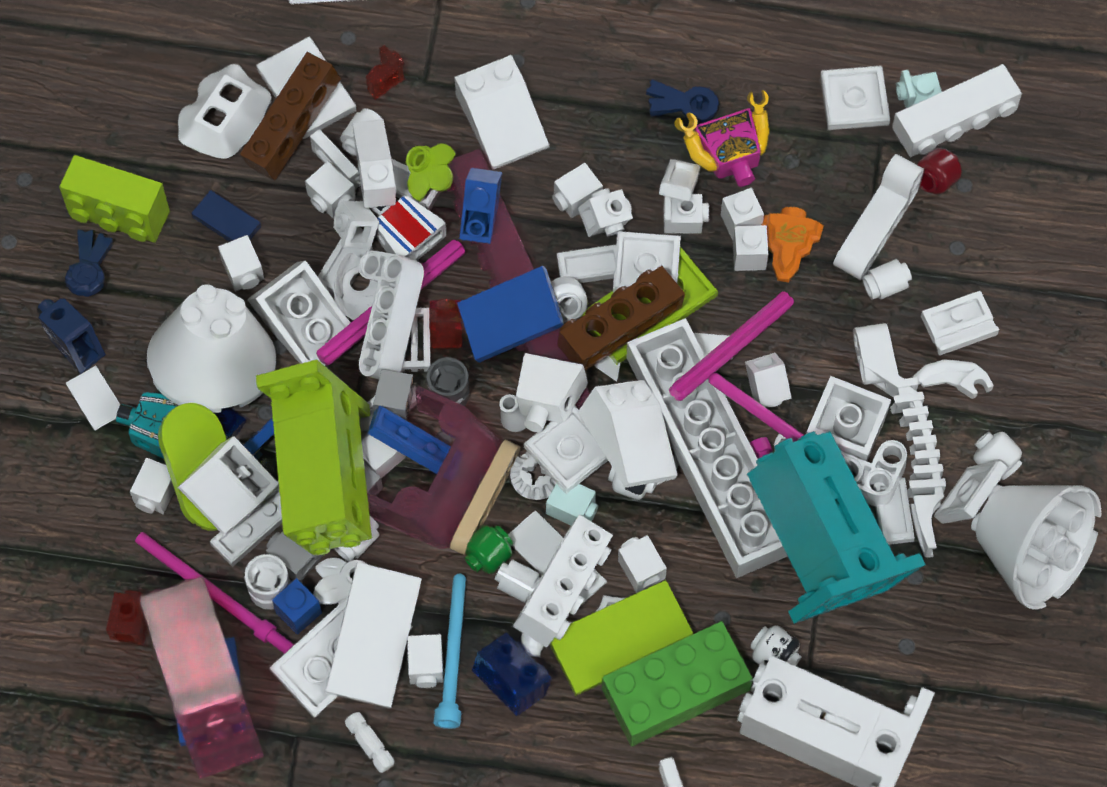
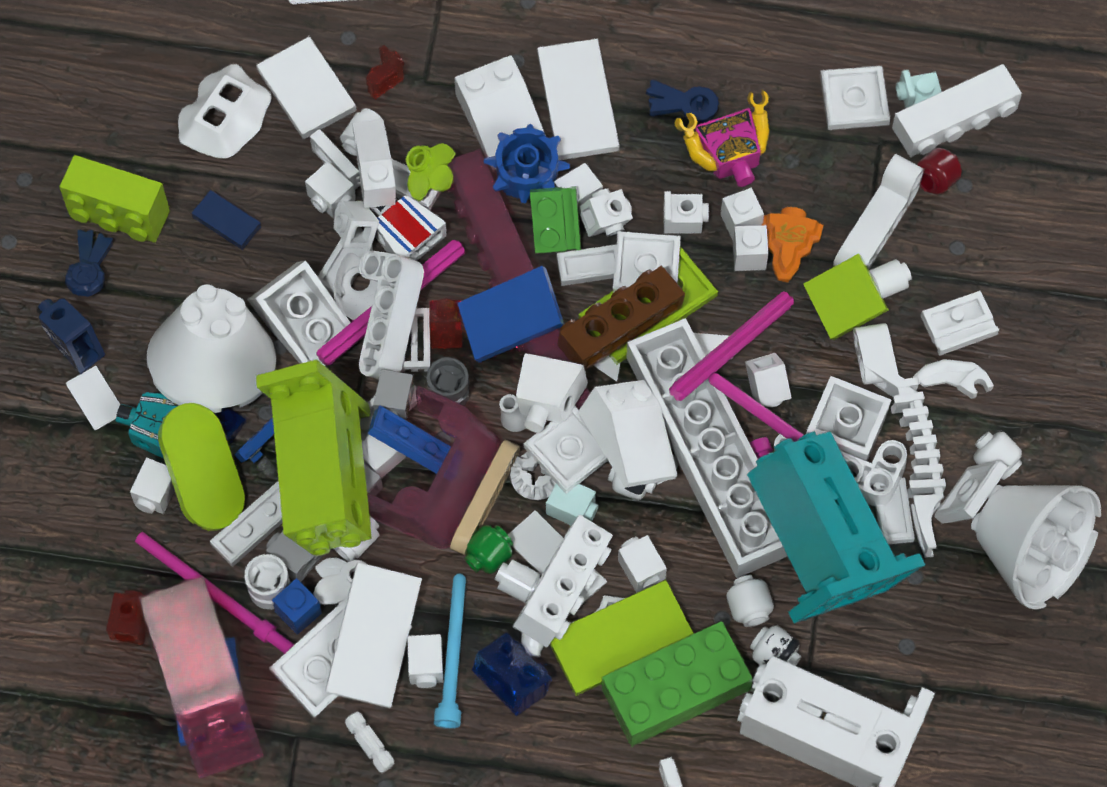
(228, 485): white slope -> none
(241, 263): white brick -> none
(290, 116): reddish brown brick -> none
(480, 205): blue slope -> none
(523, 147): none -> blue brick
(555, 219): none -> bright green plate
(570, 297): white head -> none
(578, 99): none -> white tile
(679, 180): white tile -> none
(750, 601): none -> white head
(845, 297): none -> lime tile

